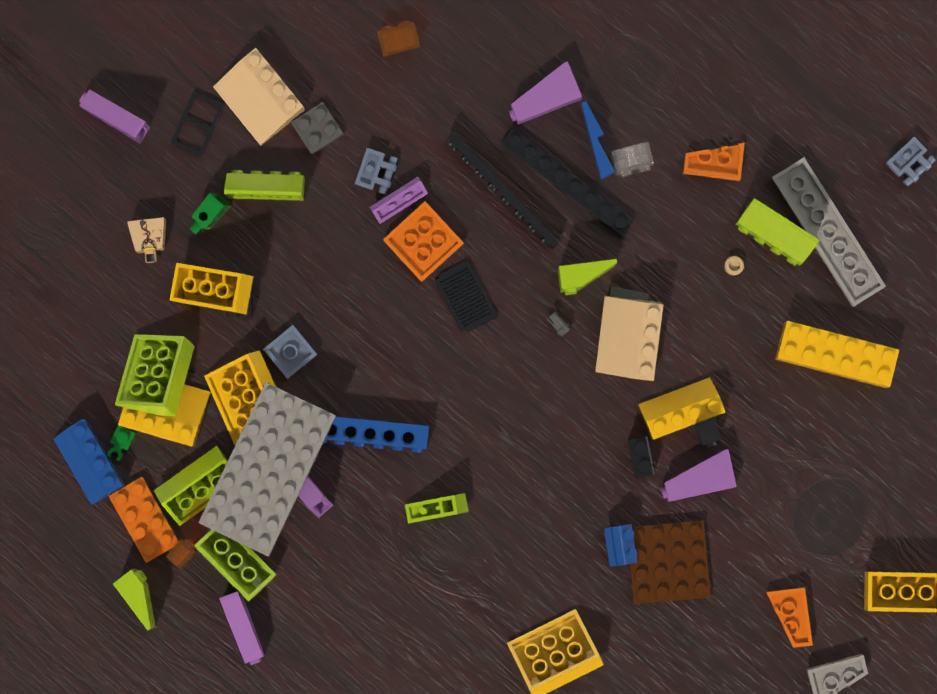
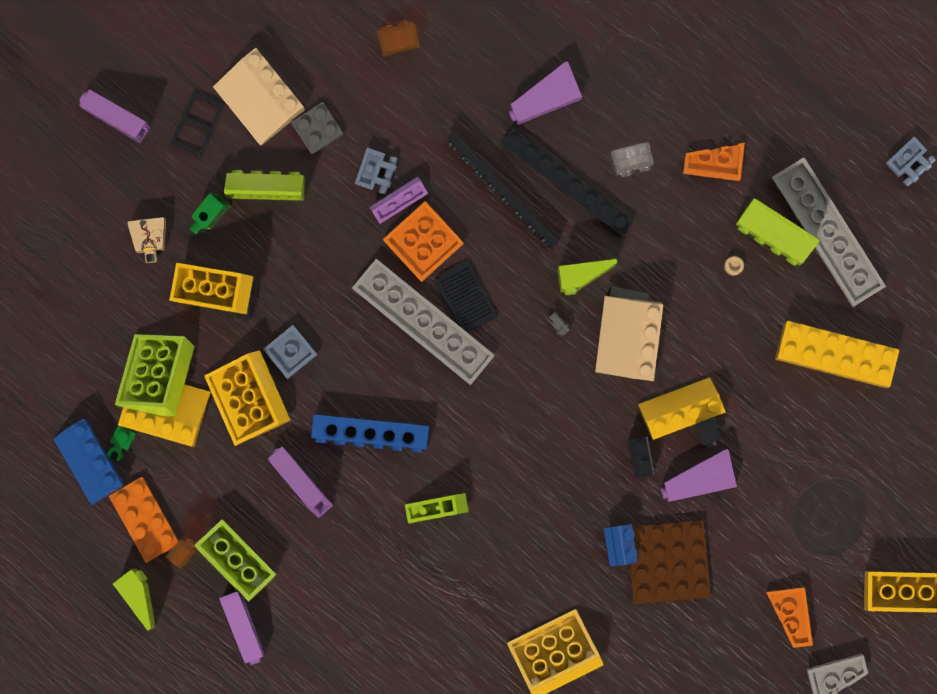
(192, 487): lime slope -> none
(267, 469): light grey plate -> none
(423, 321): none -> light grey plate
(594, 132): blue slope -> none

